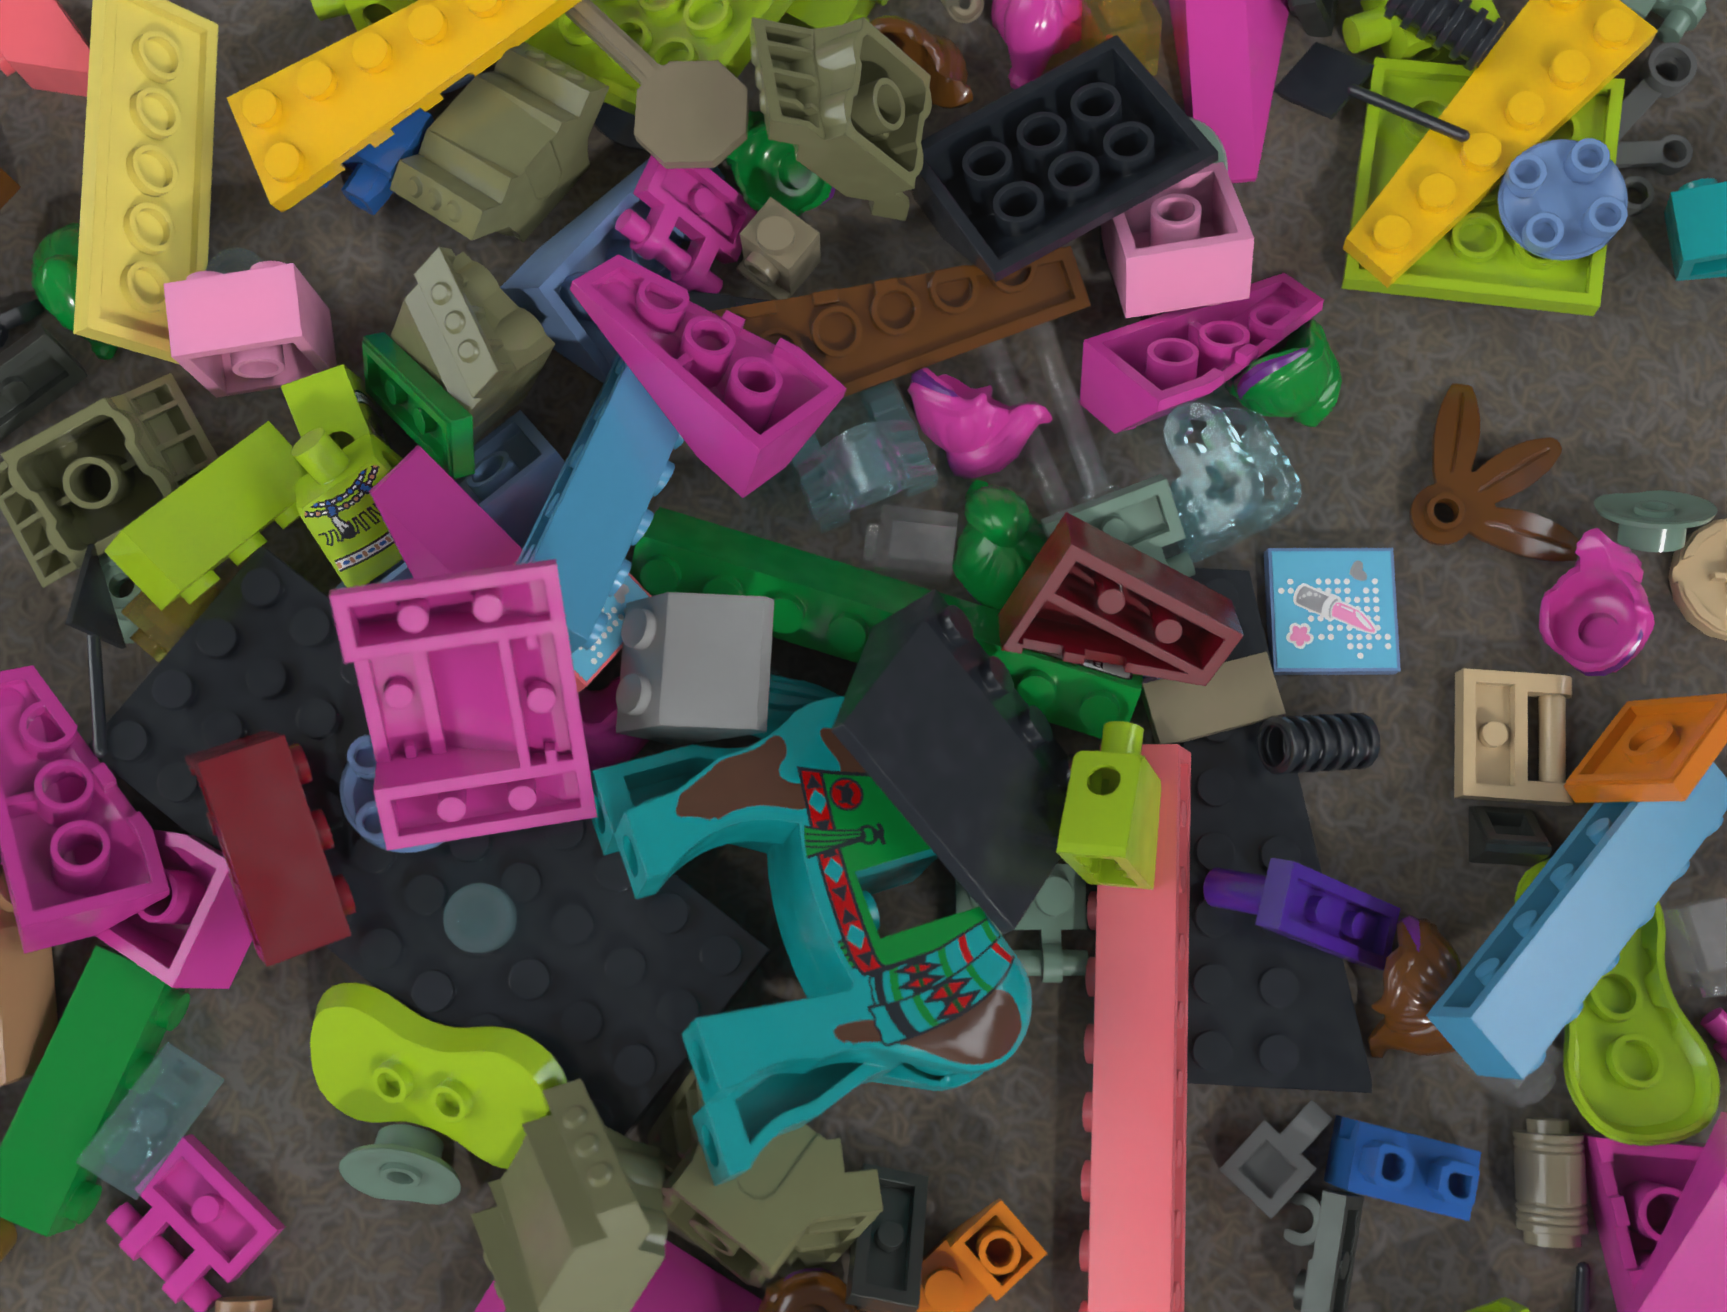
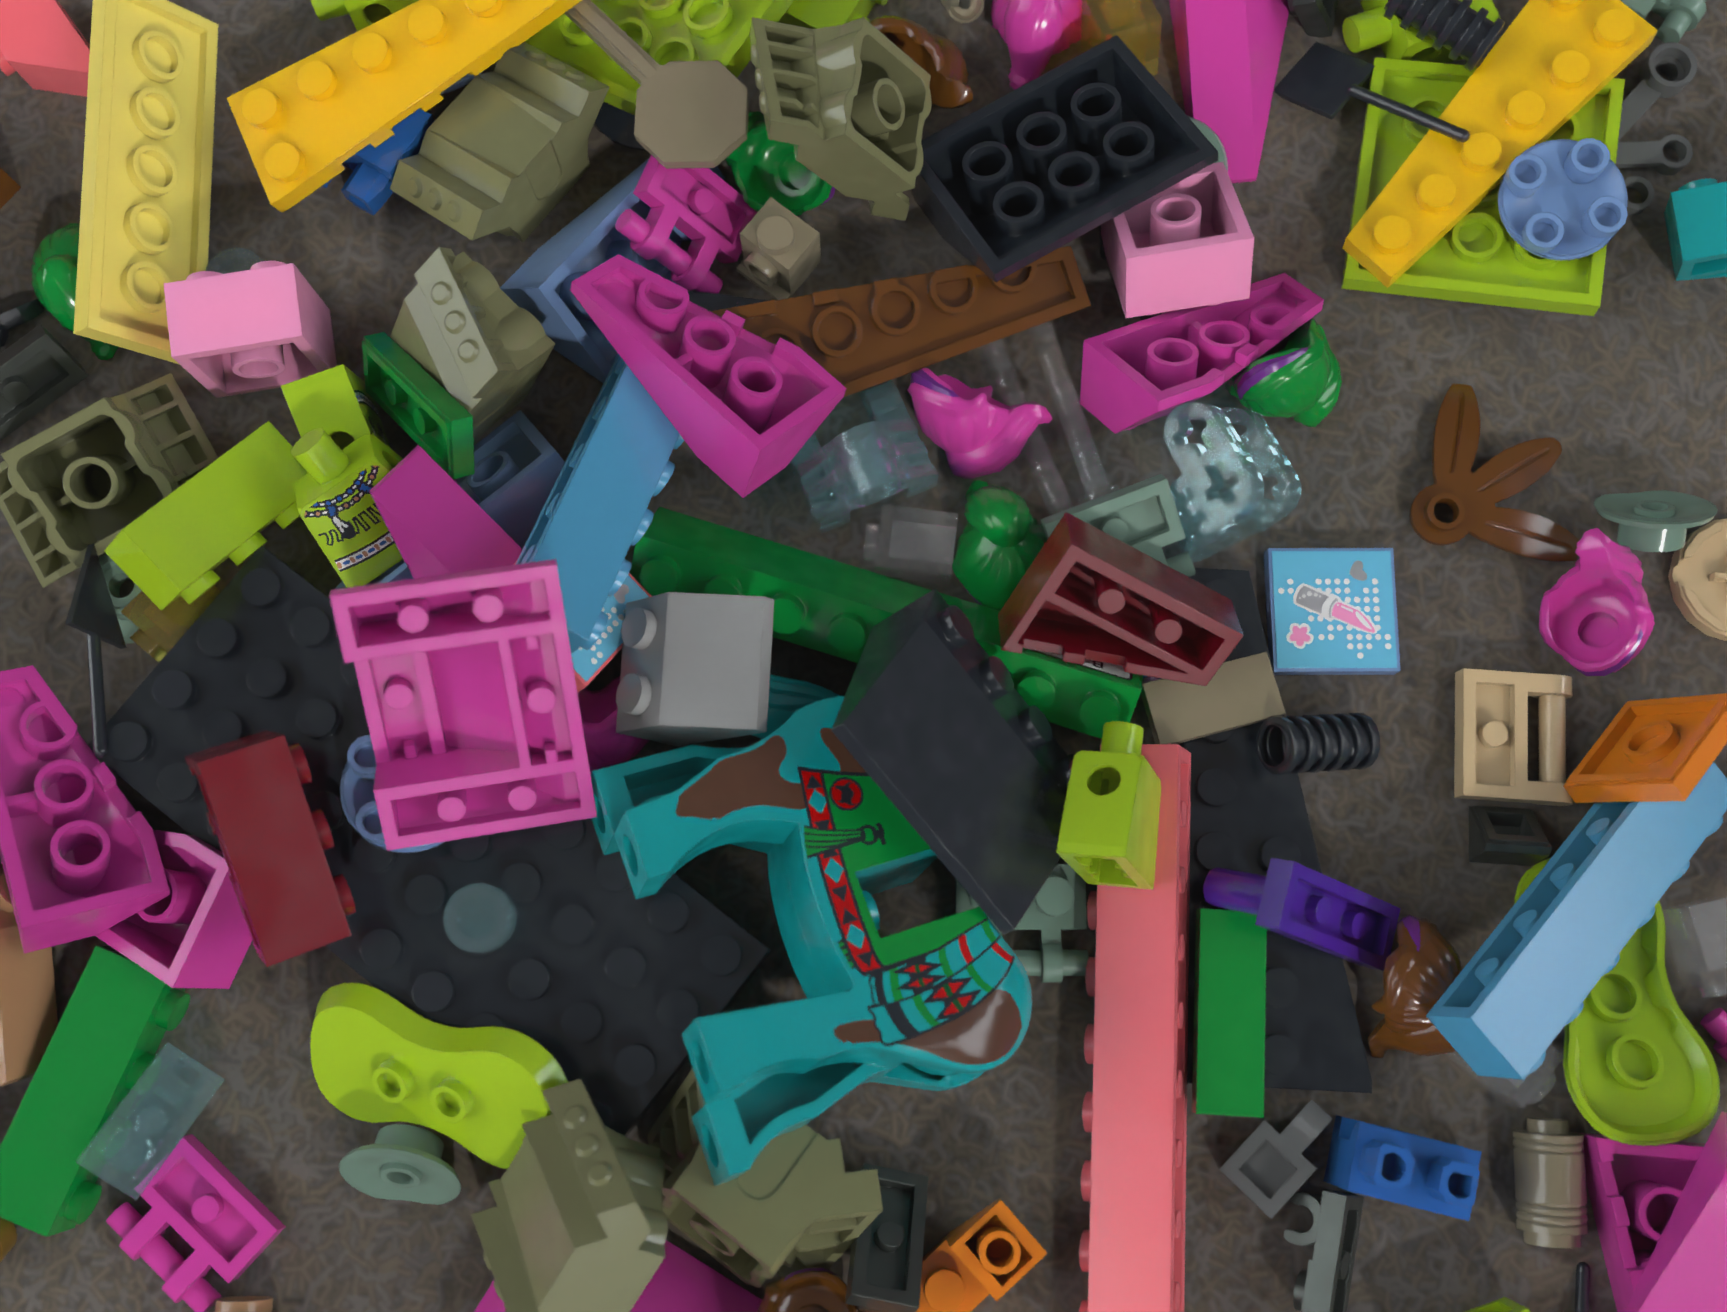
(1229, 1014): none -> green tile

